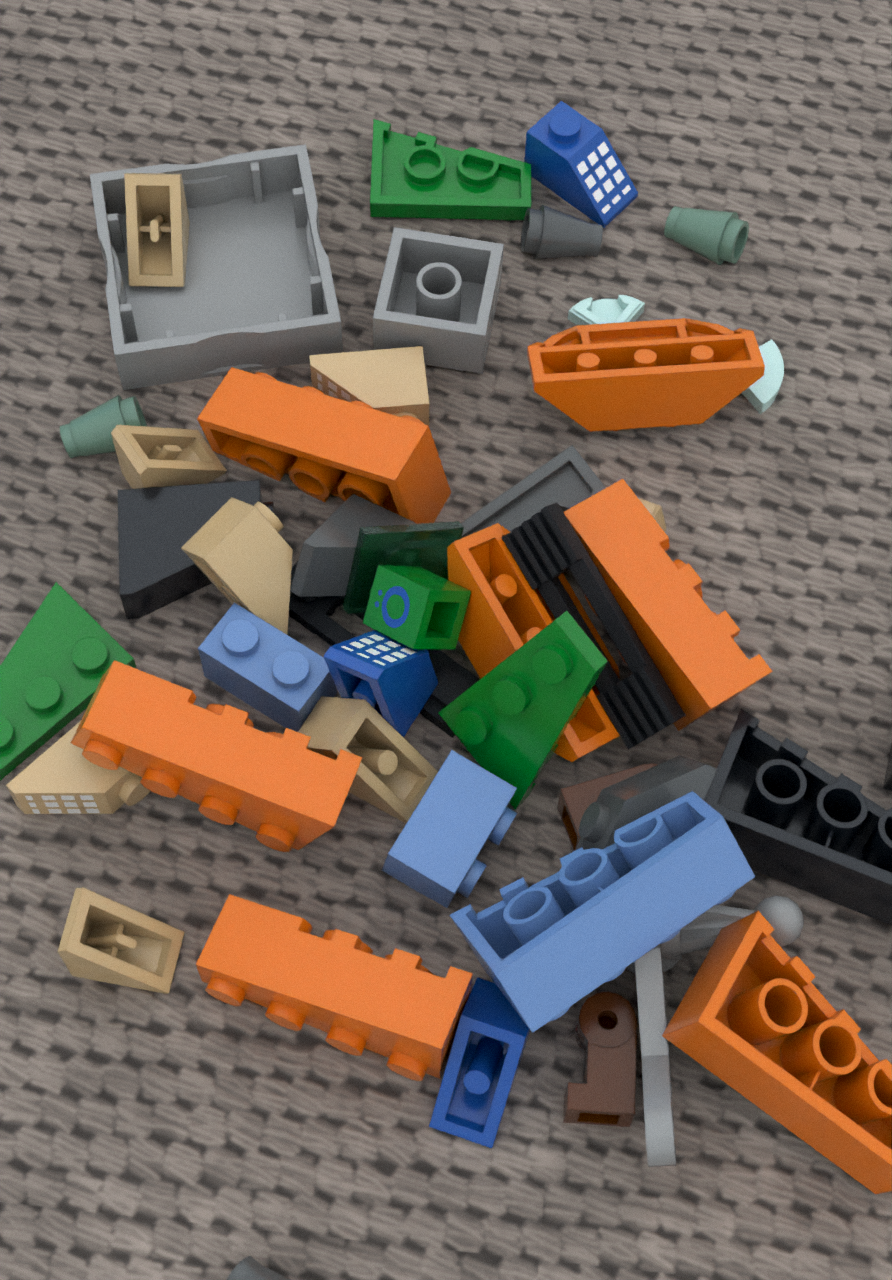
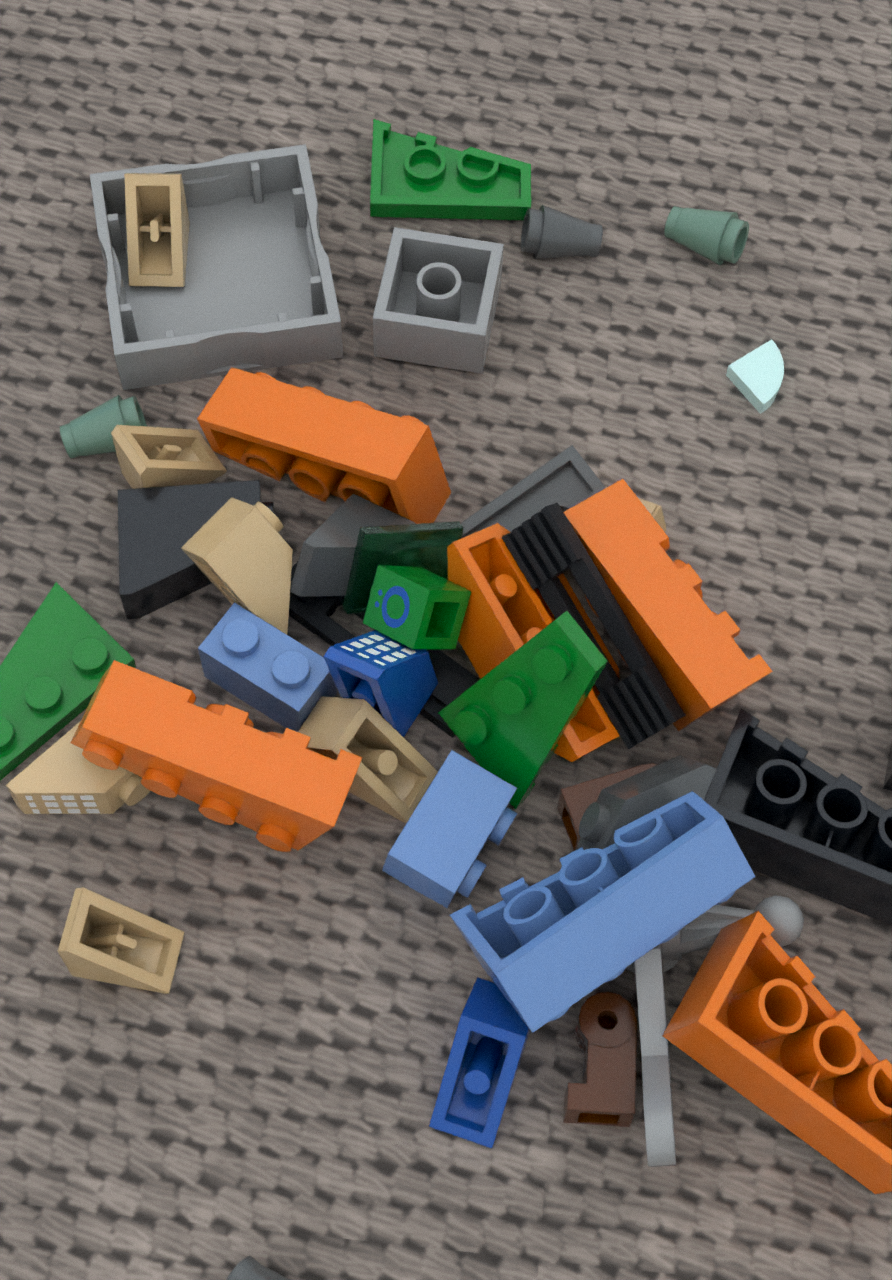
(335, 986): orange wedge -> none
(382, 378): tan slope -> none
(578, 164): blue slope -> none
(606, 310): light aqua tile -> none
(644, 372): orange wedge -> none

